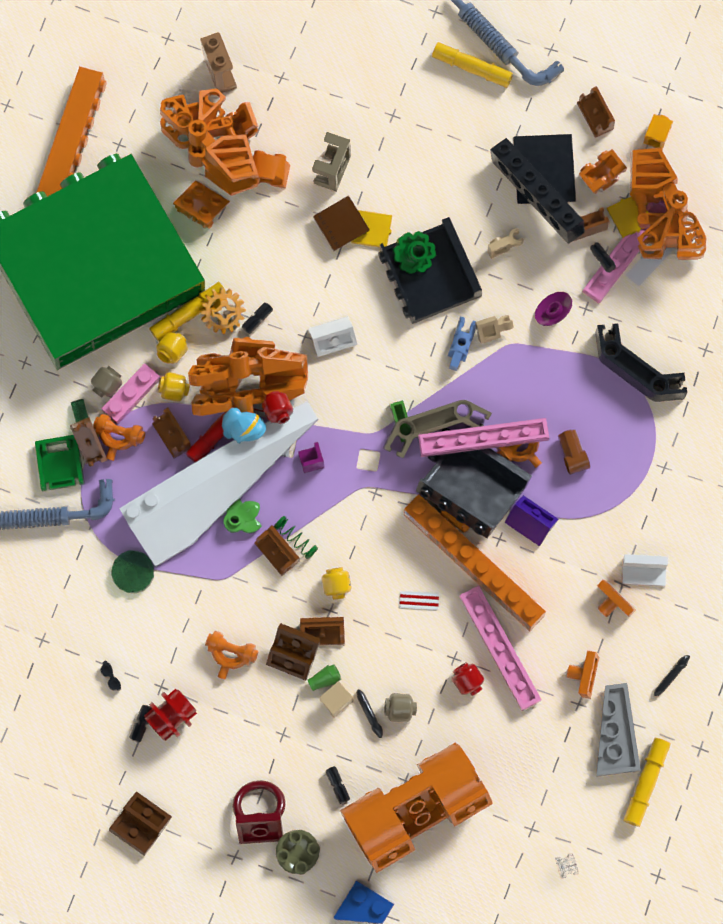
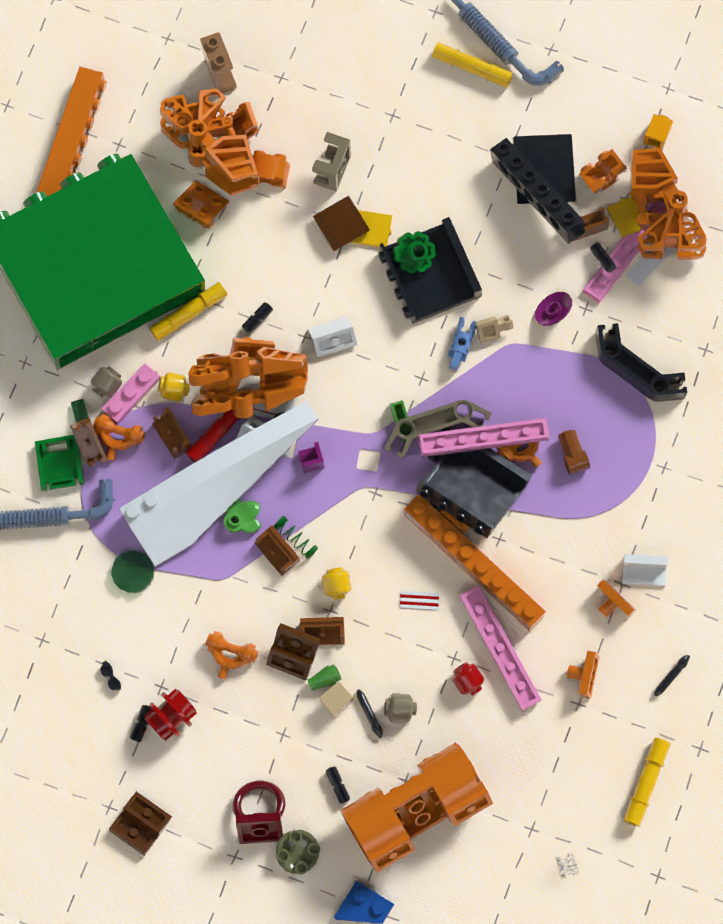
(171, 348): yellow head -> none
(232, 310): light orange gear -> none
(242, 425): medium azure hair -> none
(277, 407): red head -> none
(501, 245): tan plate -> none
(531, 520): dark purple panel -> none
(596, 112): dark orange hinge -> none
(617, 735): light grey wing -> none

